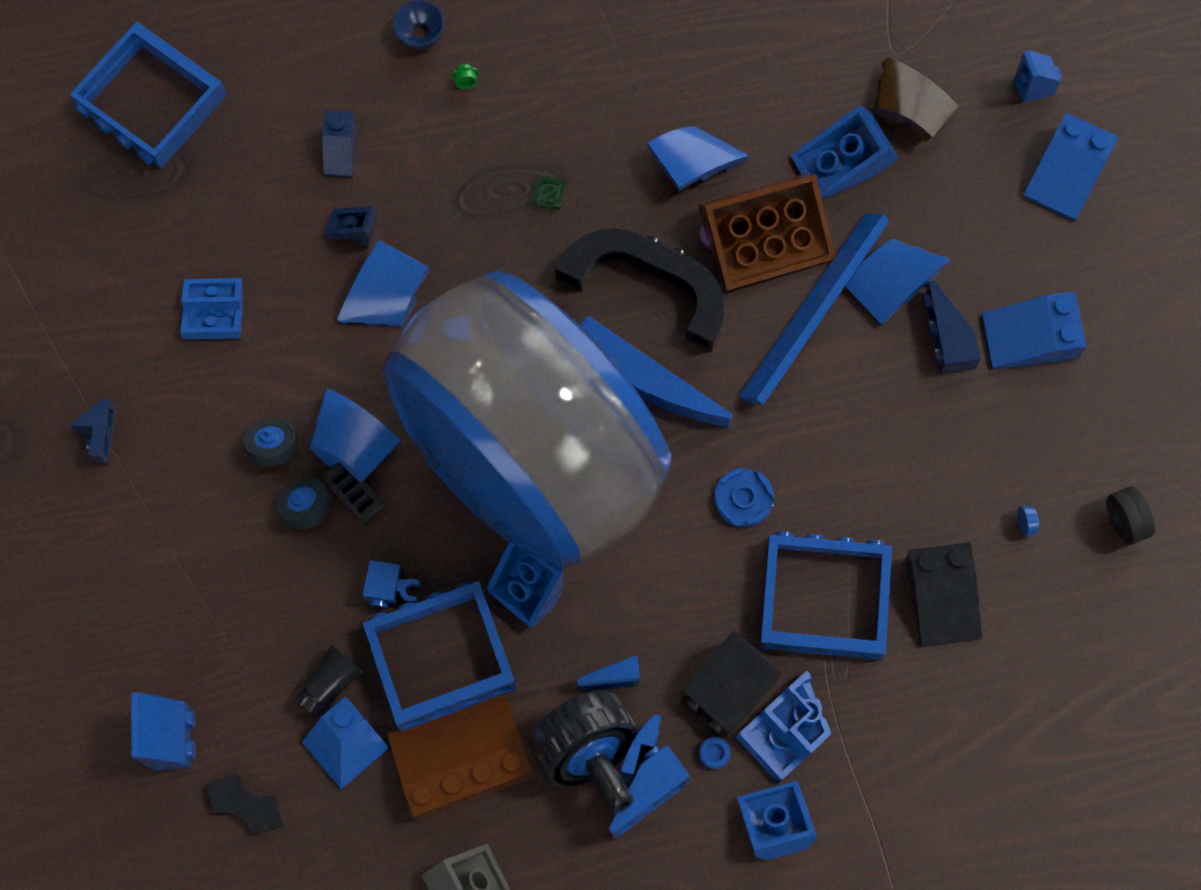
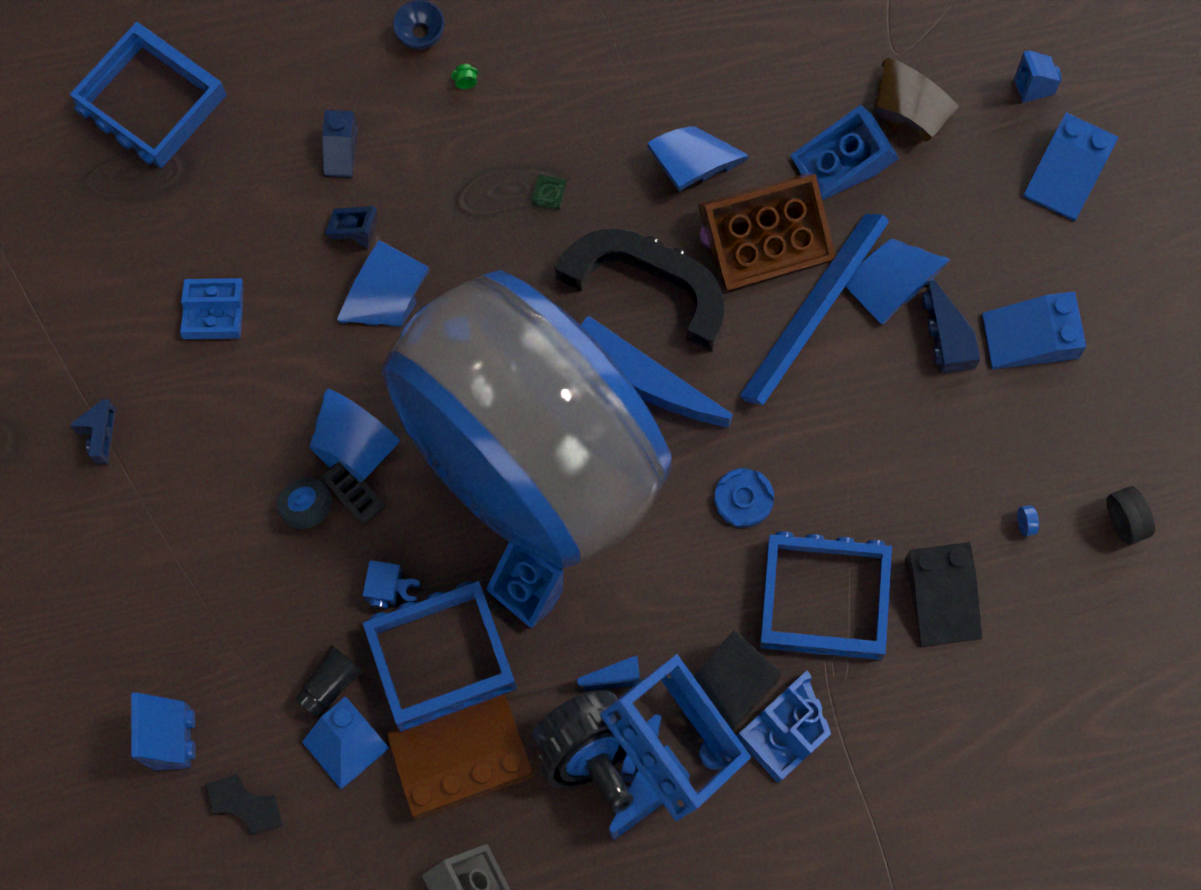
(270, 442): black wheel -> none
(650, 754): none -> blue window
(777, 821): blue slope -> none

